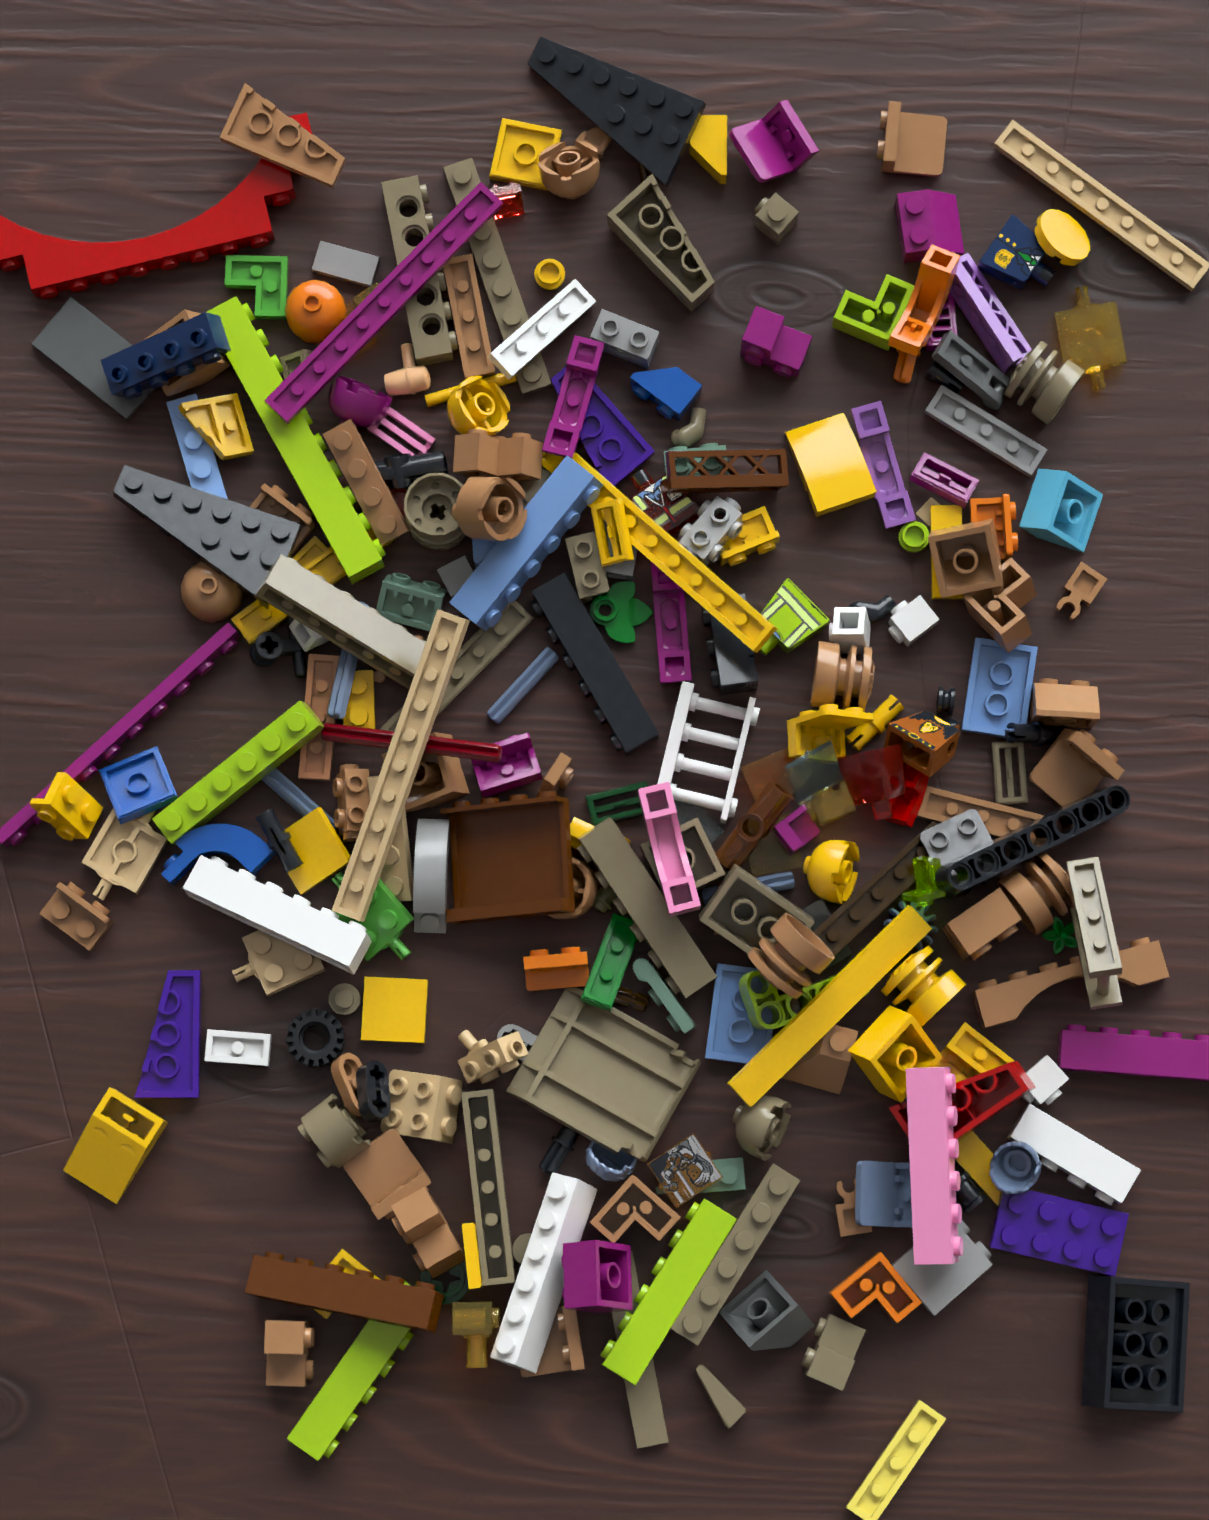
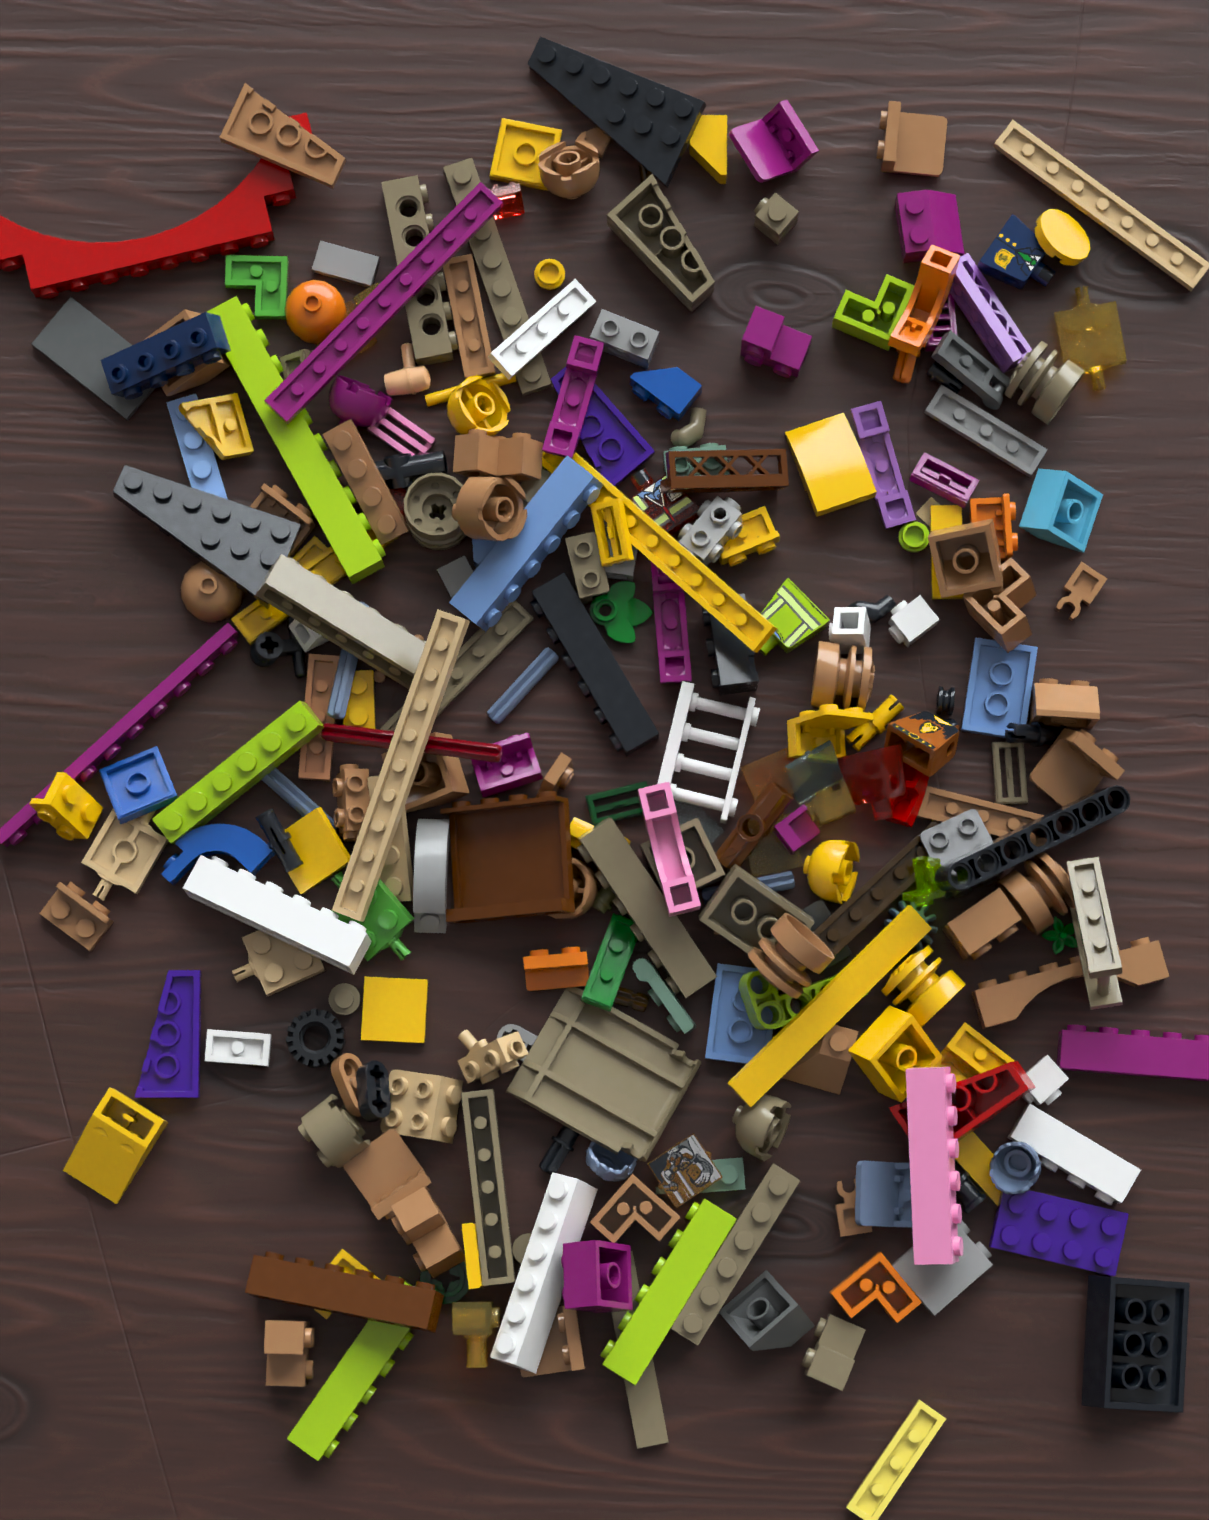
(410, 601): sand green bracket -> none
(725, 1403): dark tan slope -> none

